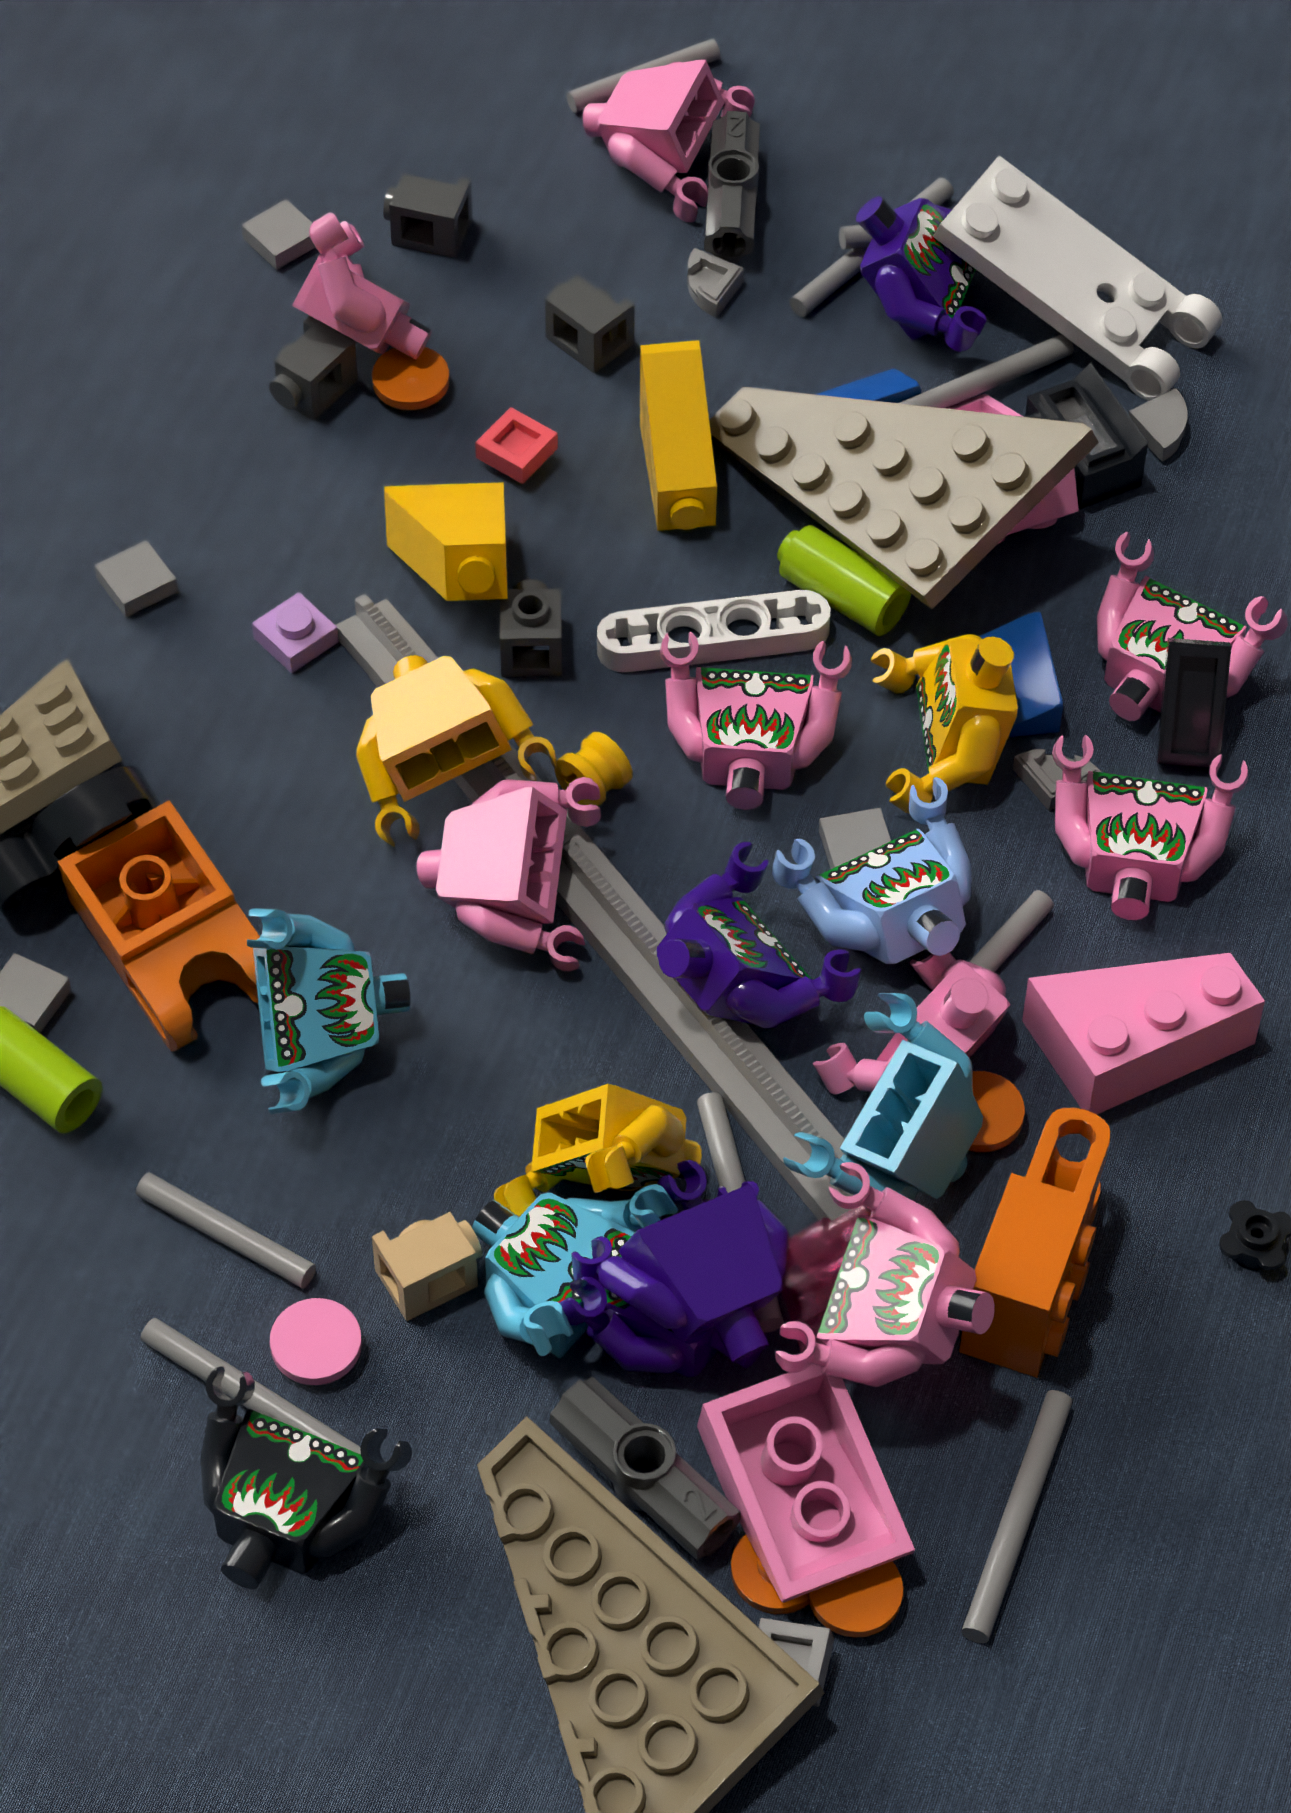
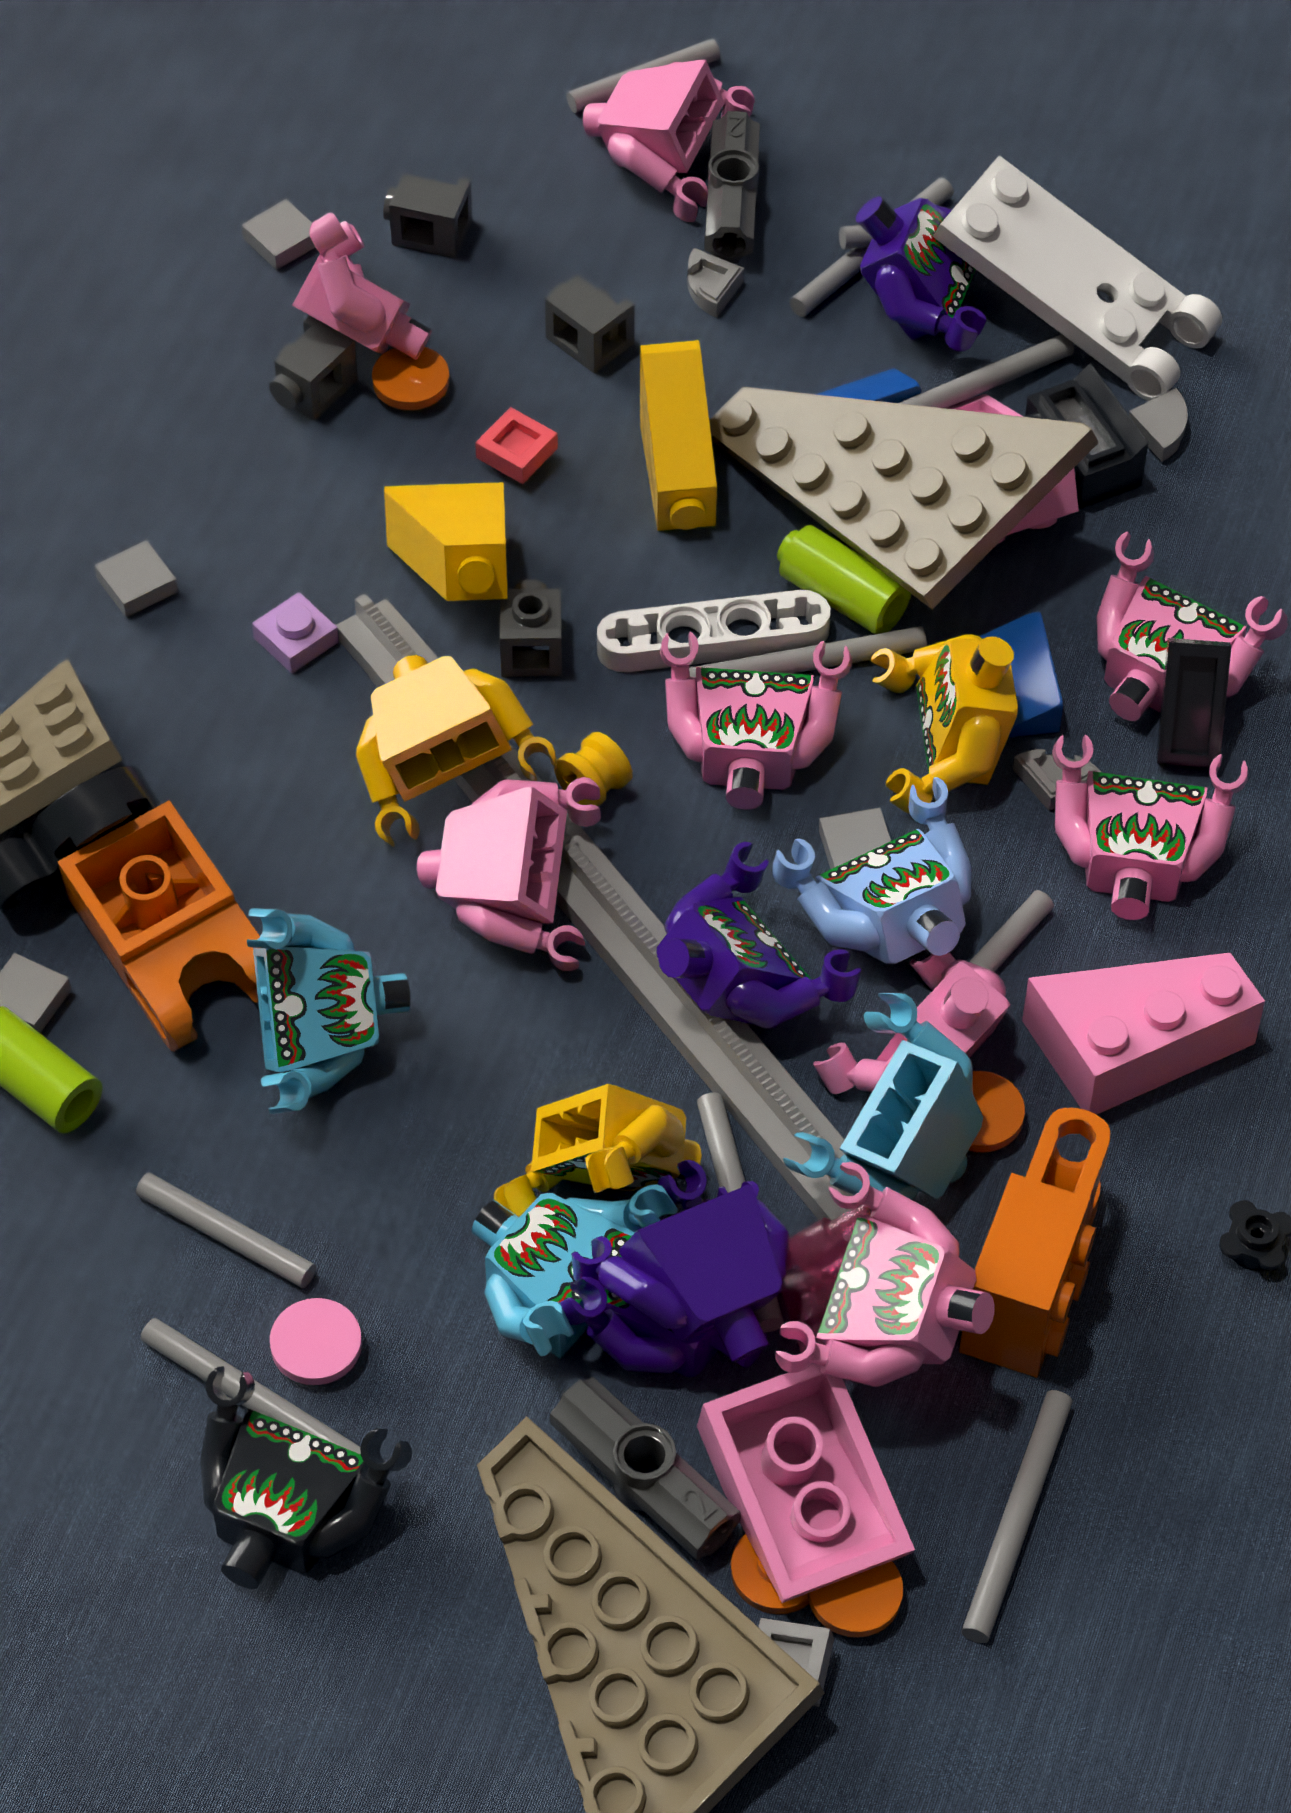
(427, 1263): tan brick -> none
(801, 659): none -> light grey bar

